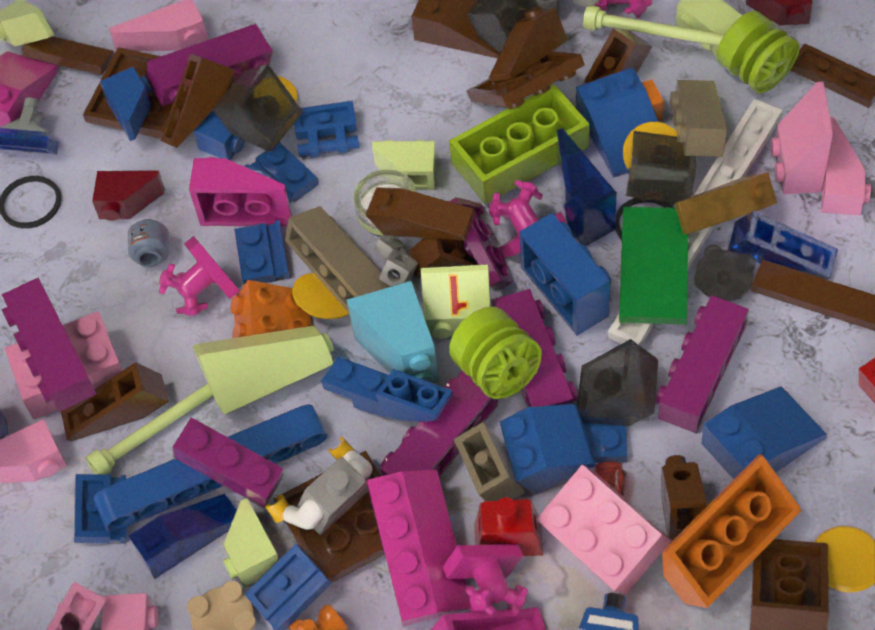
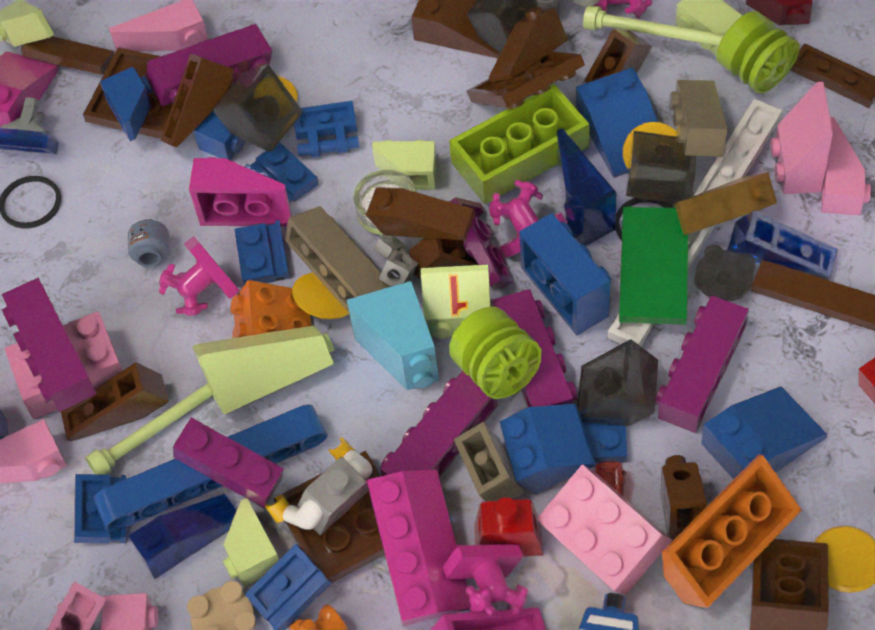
(125, 192): dark red slope -> none
(389, 396): blue slope -> none
(655, 98): orange tile -> none

